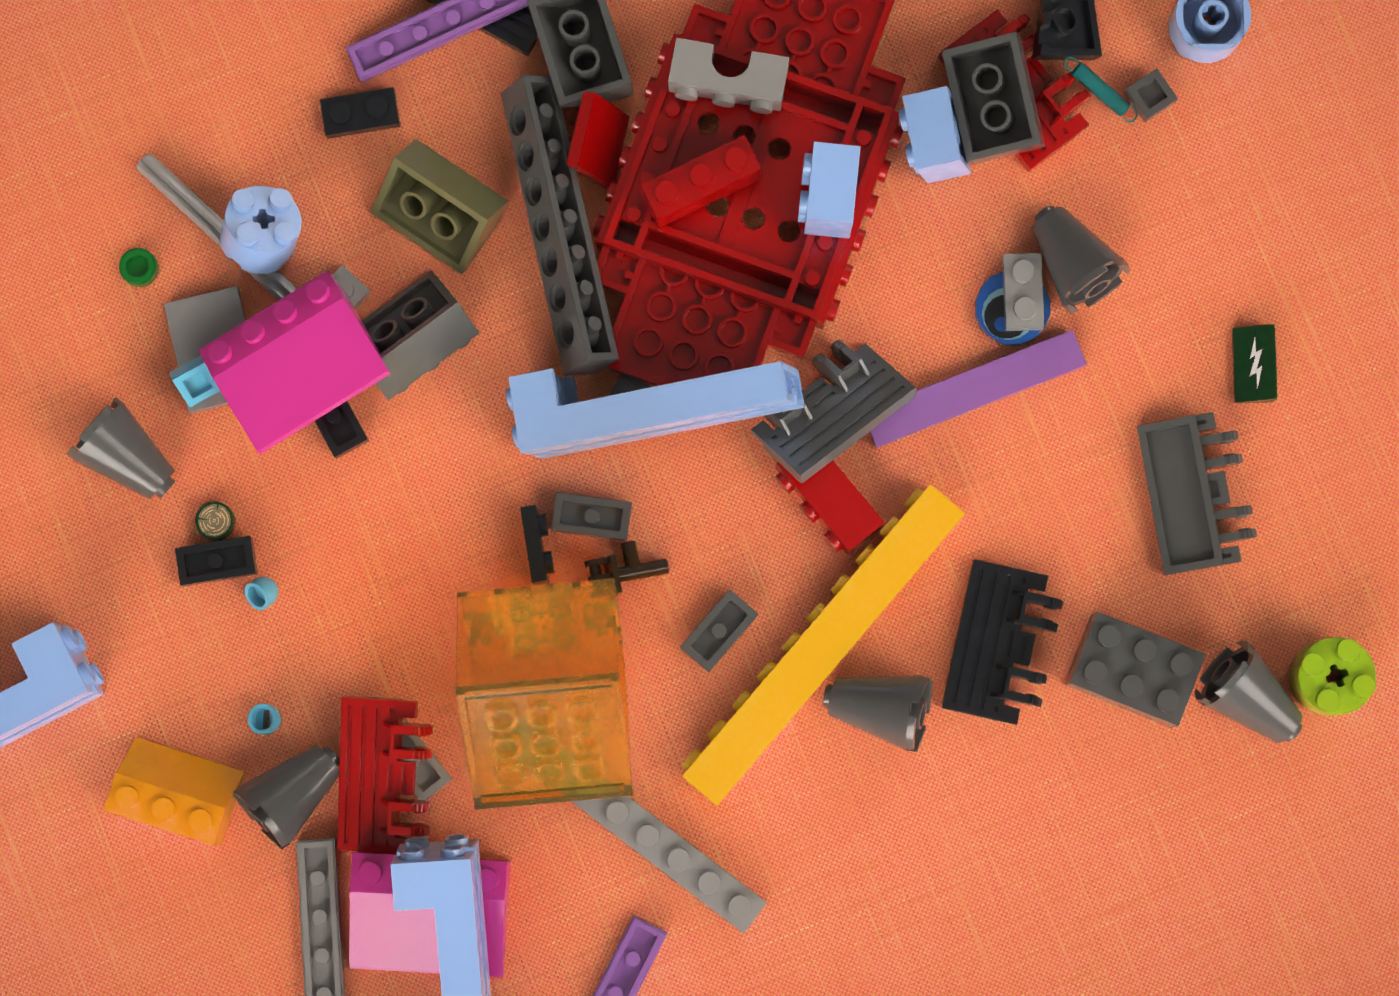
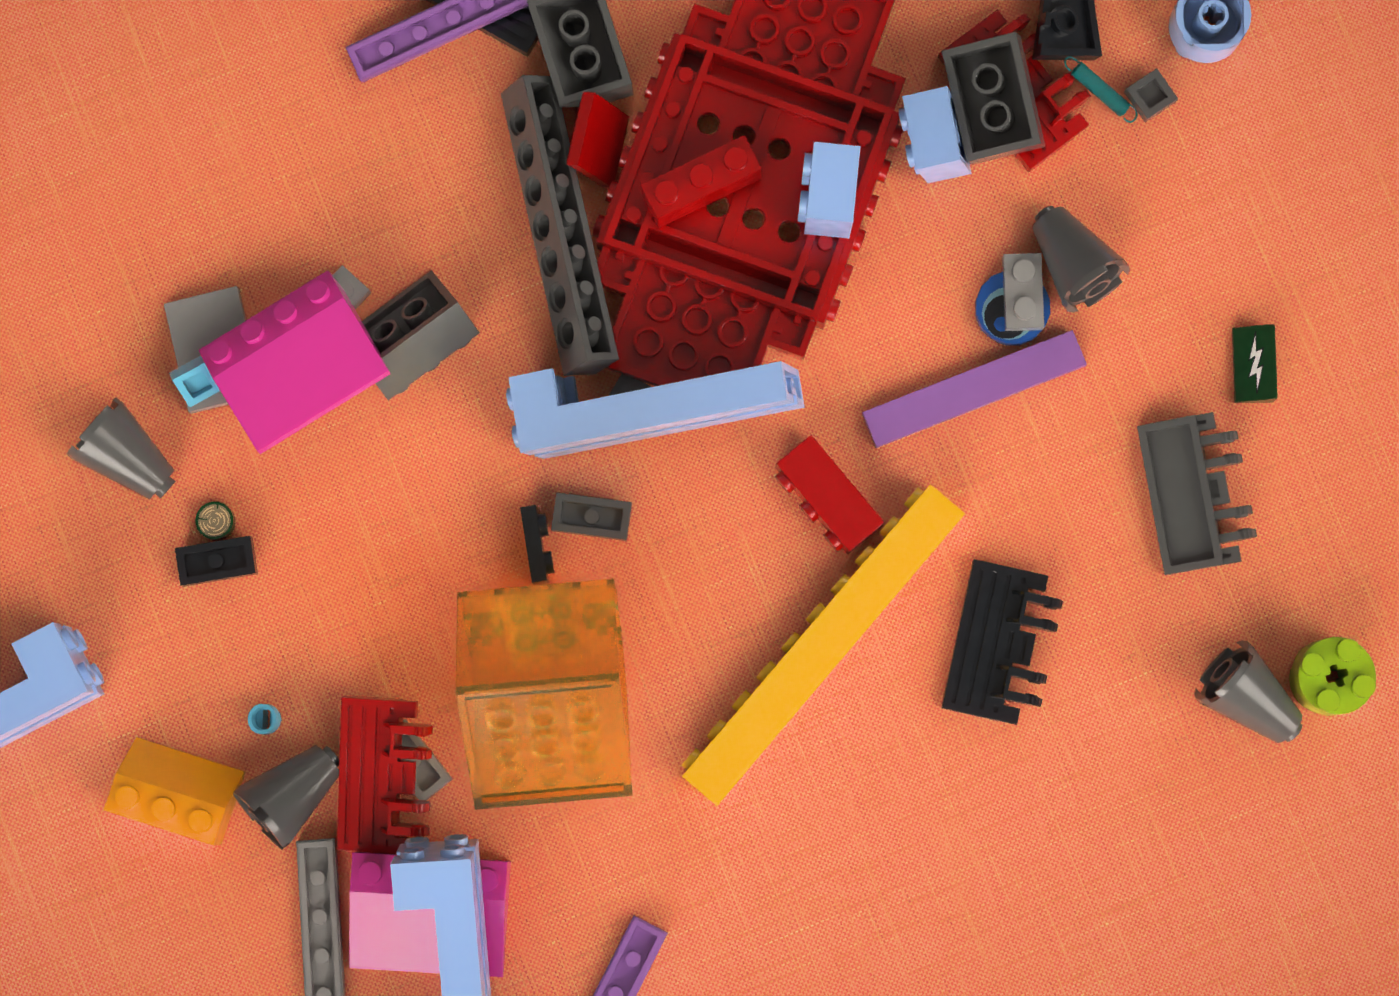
(138, 267): green tile -> none
(202, 216): light grey axle -> none
(260, 228): light blue brick -> none
(261, 592): medium azure hinge -> none
(341, 430): black plate -> none
(360, 113): black plate -> none
(438, 205): olive slope -> none
(631, 571): dark brown arm -> none
(676, 858): light grey plate -> none
(719, 631): dark grey plate -> none
(758, 86): light grey arch -> none
(836, 415): dark grey hinge -> none
(883, 706): dark grey cone -> none
(1135, 669): dark grey brick -> none

